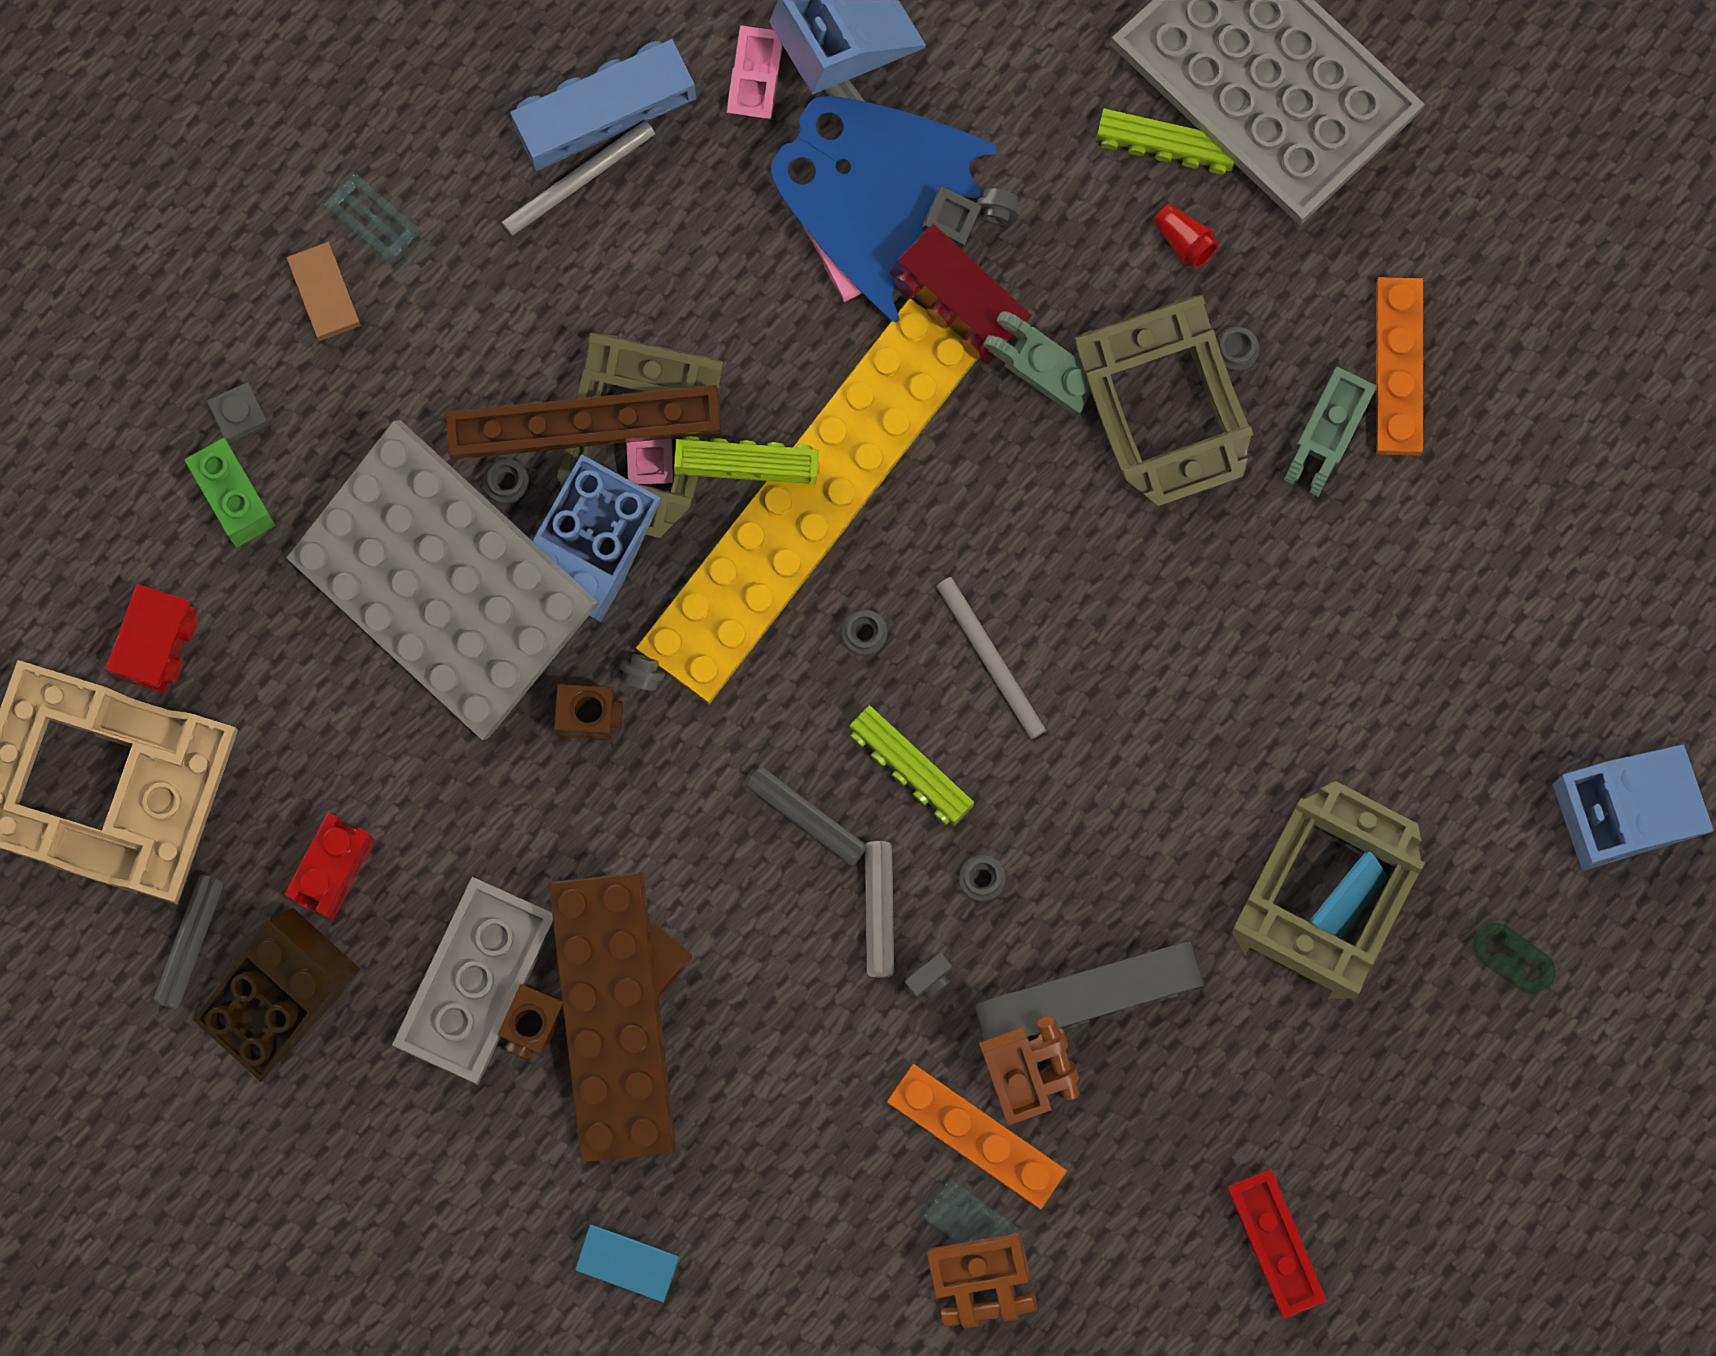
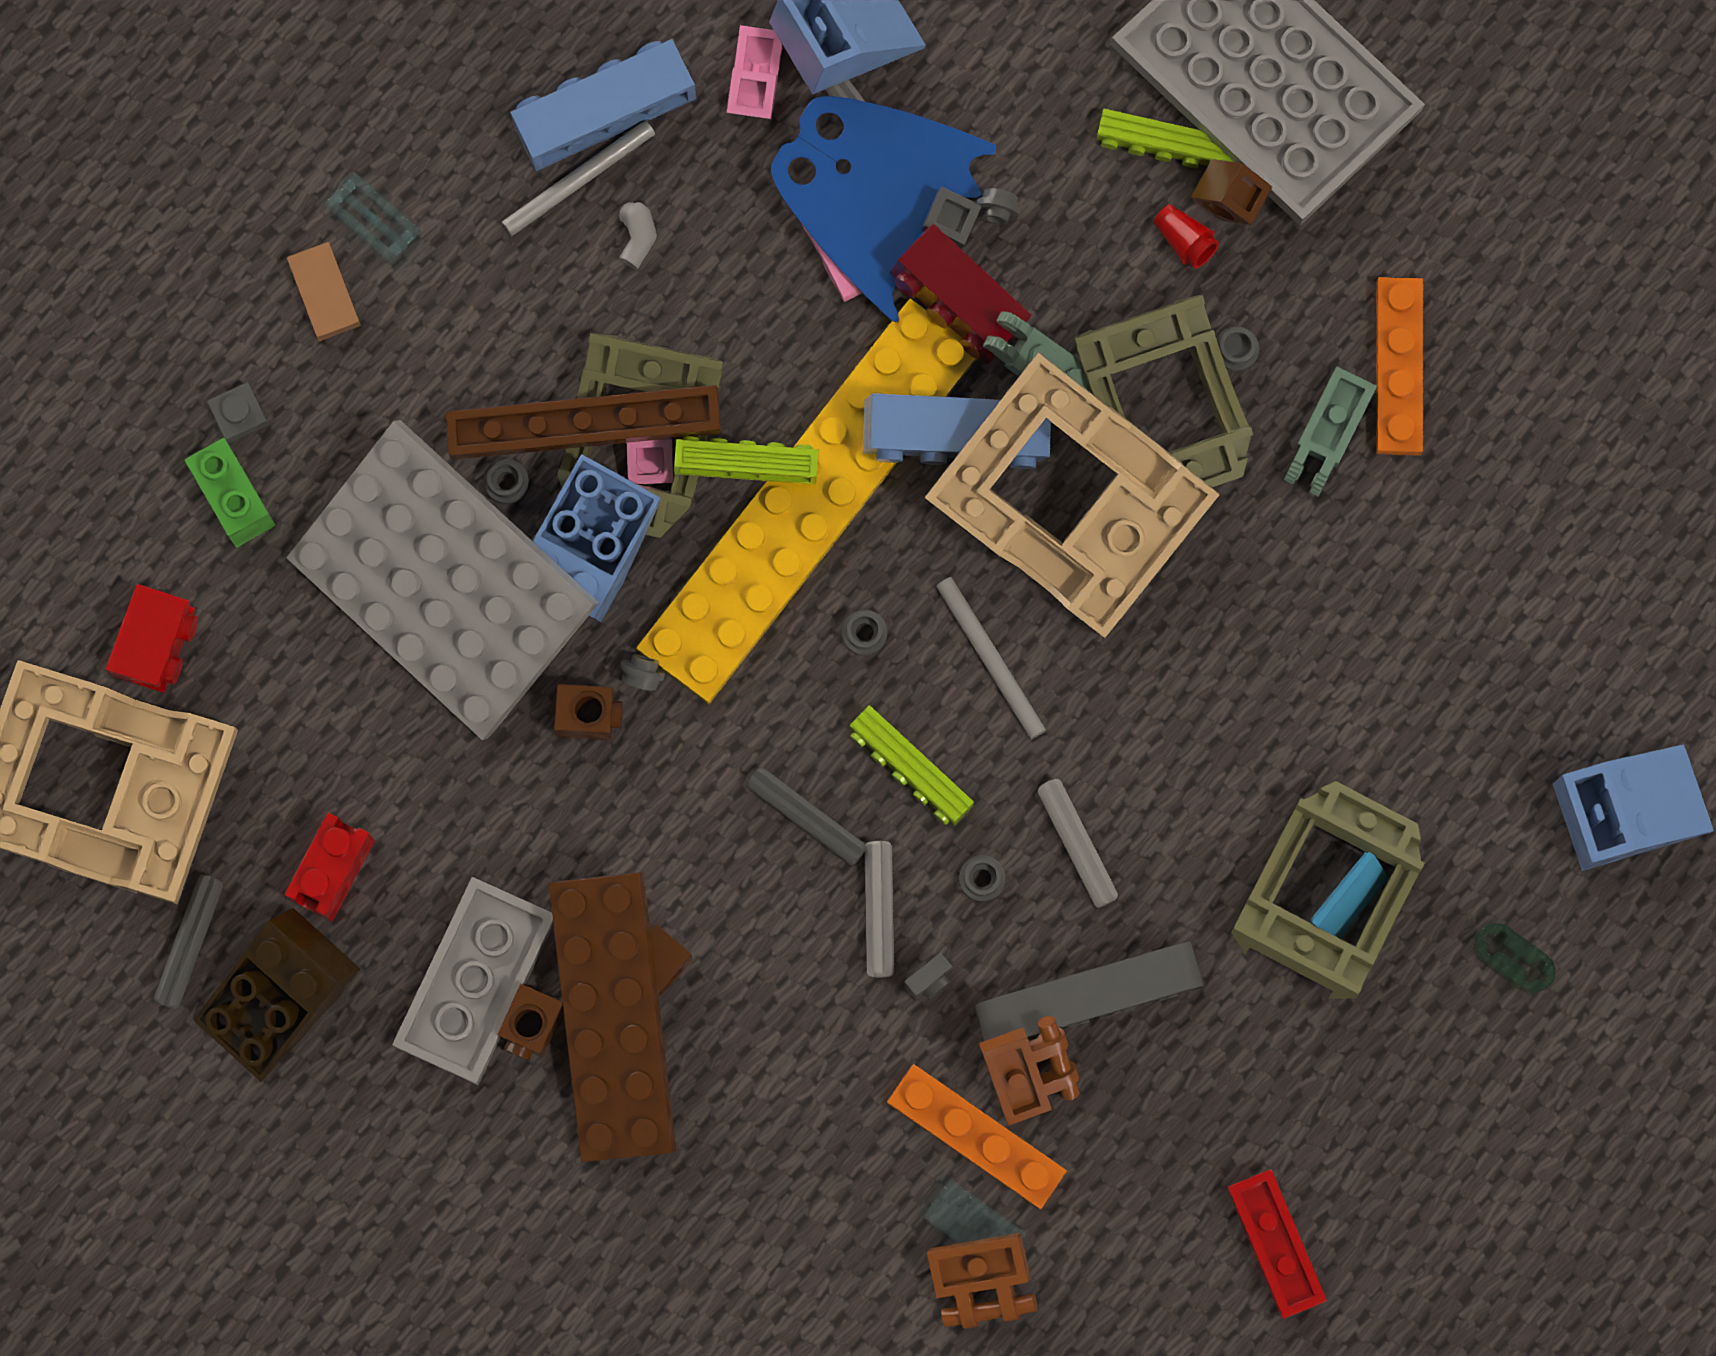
(627, 1263): dark azure slope -> none
(642, 233): none -> light grey arm
(935, 429): none -> medium blue brick
(1077, 843): none -> light grey axle
(1122, 534): none -> tan piece
(1231, 191): none -> reddish brown brick

